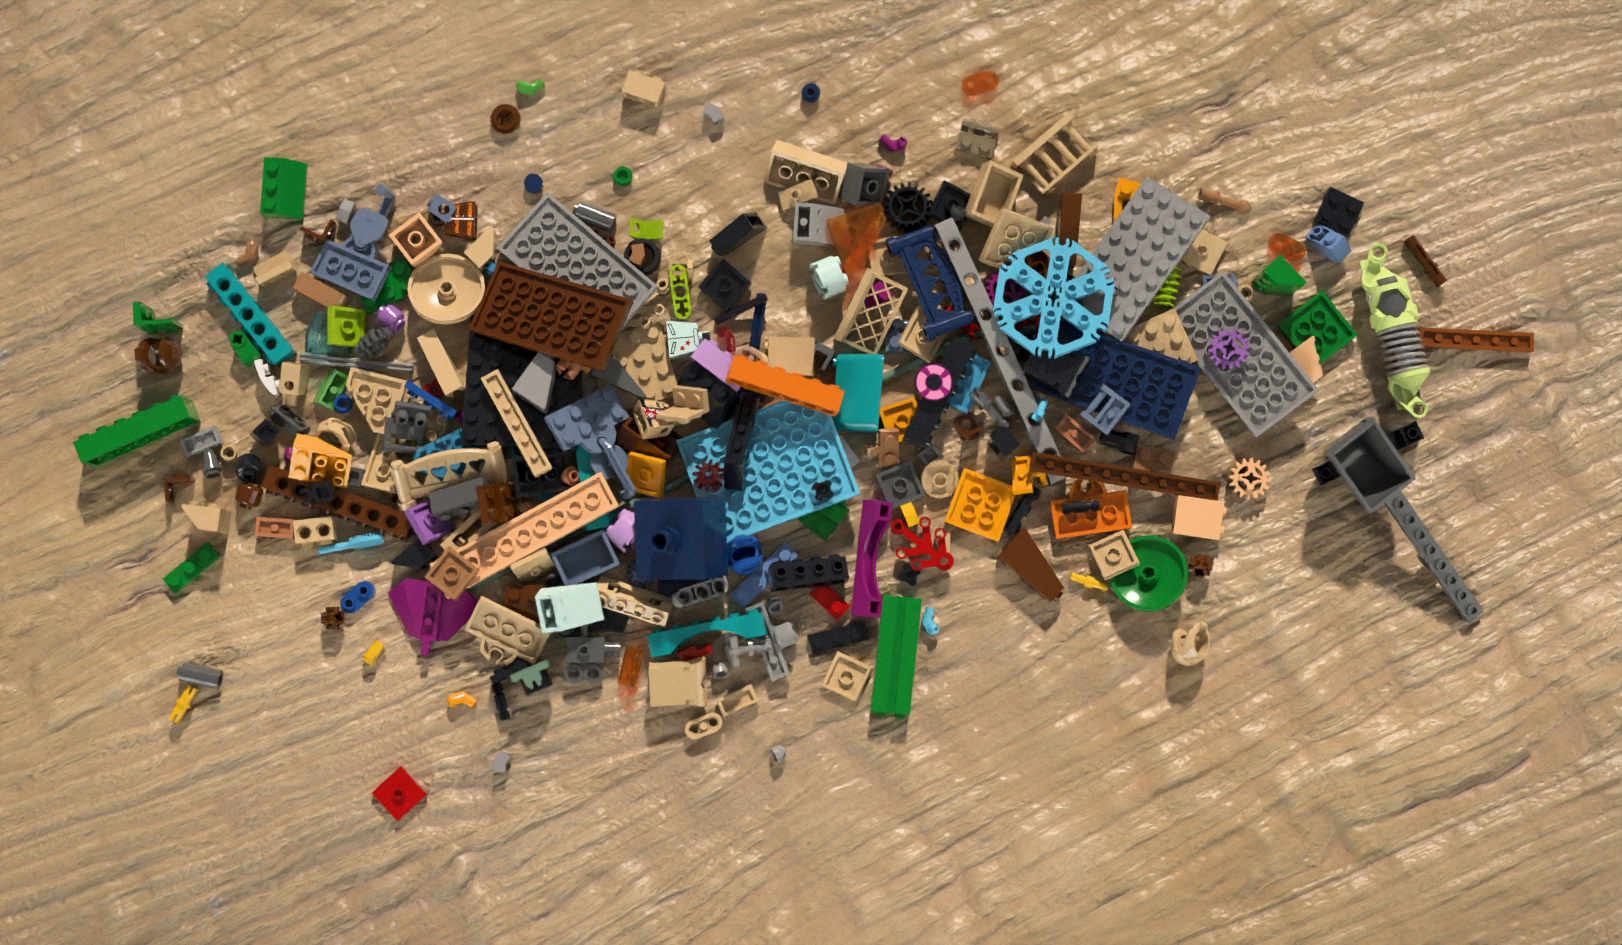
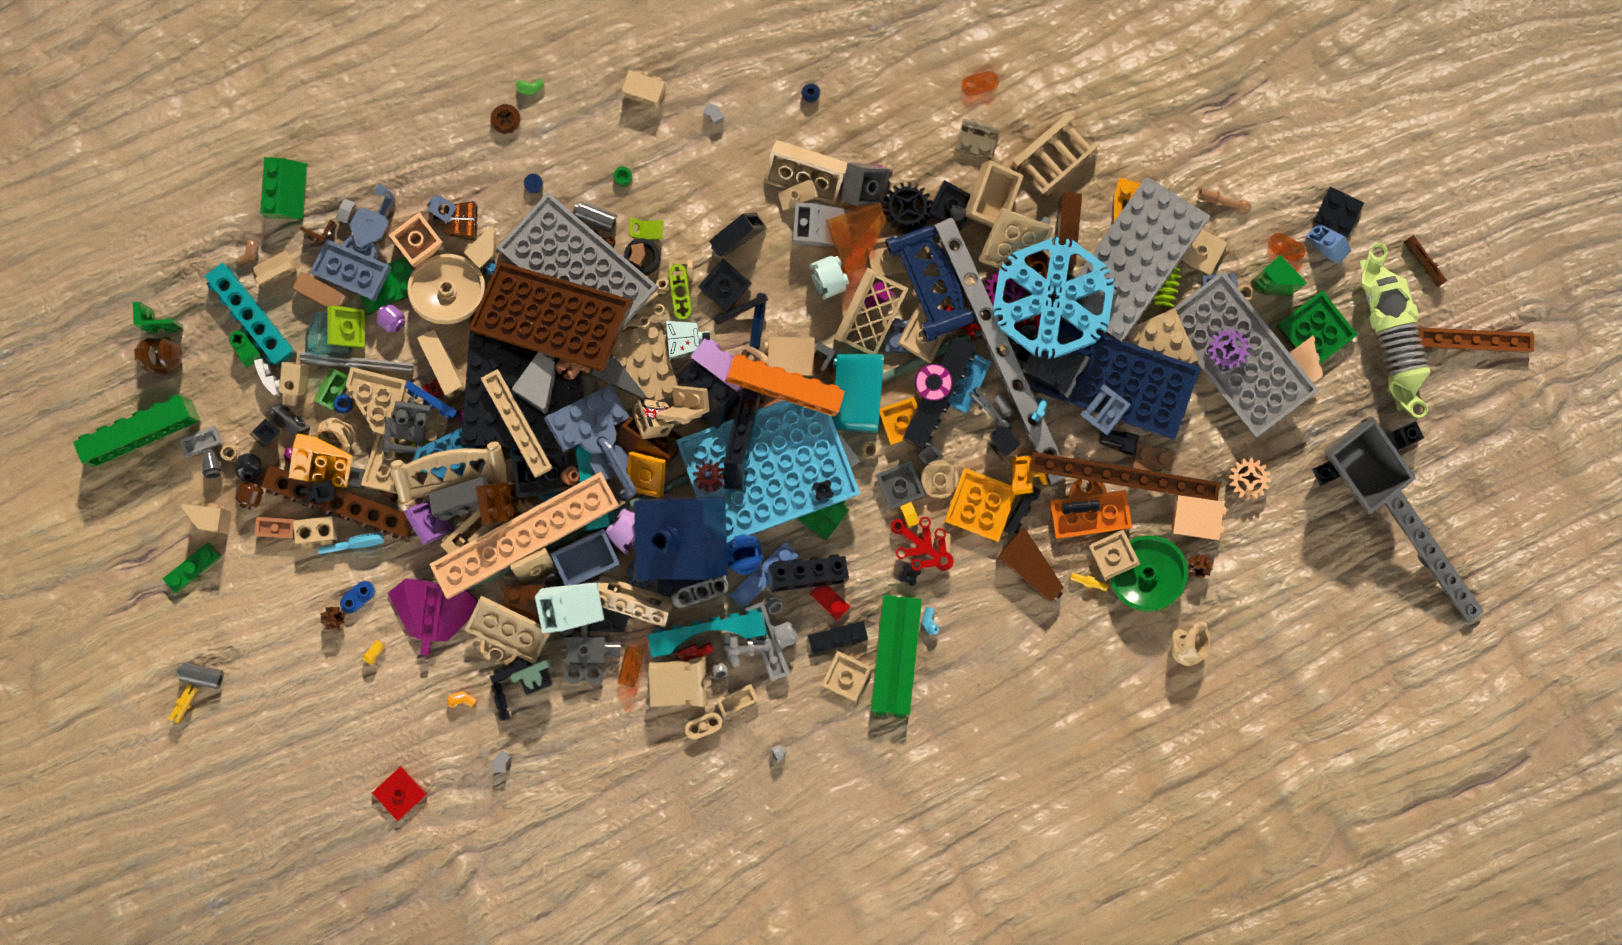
(168, 485): reddish brown bracket -> none
(373, 342): dark grey gear -> none
(416, 556): black slope -> none
(452, 573): medium nougat plate -> none
(729, 338): clear red arm -> none
(866, 593): magenta arch -> none
(886, 448): medium nougat plate -> none
(893, 145): magenta arm -> none
(970, 434): reddish brown bracket -> none
(1074, 433): nougat plate -> none

